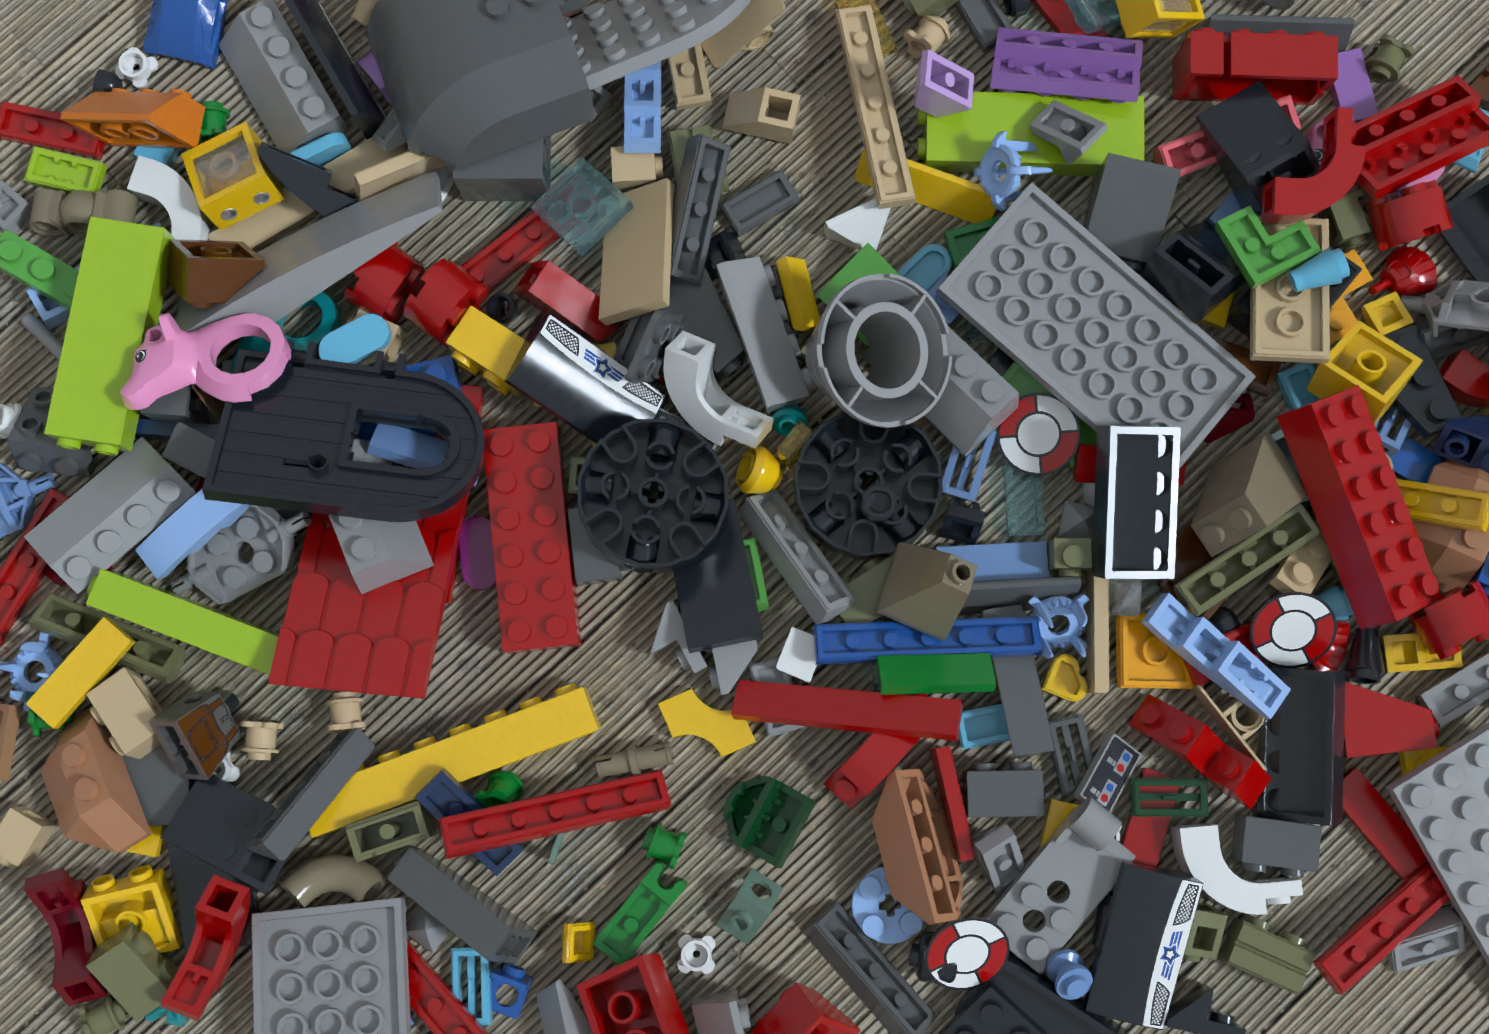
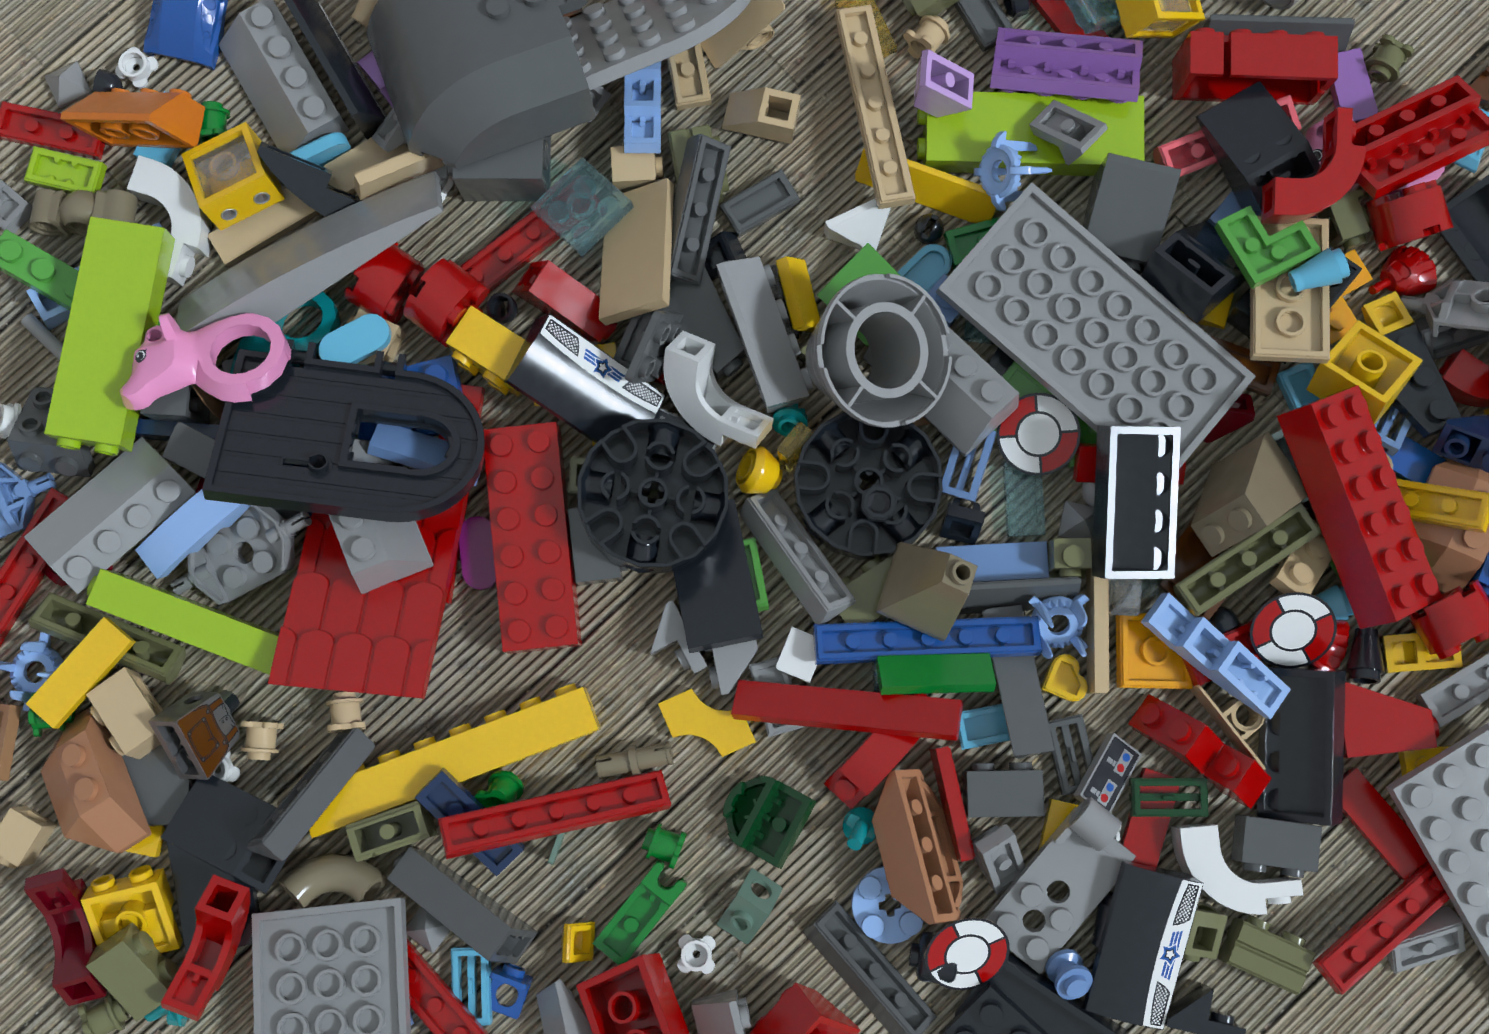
(68, 84): none -> light grey slope
(210, 270): reddish brown slope -> none
(858, 827): none -> teal plate
(936, 232): none -> black hinge

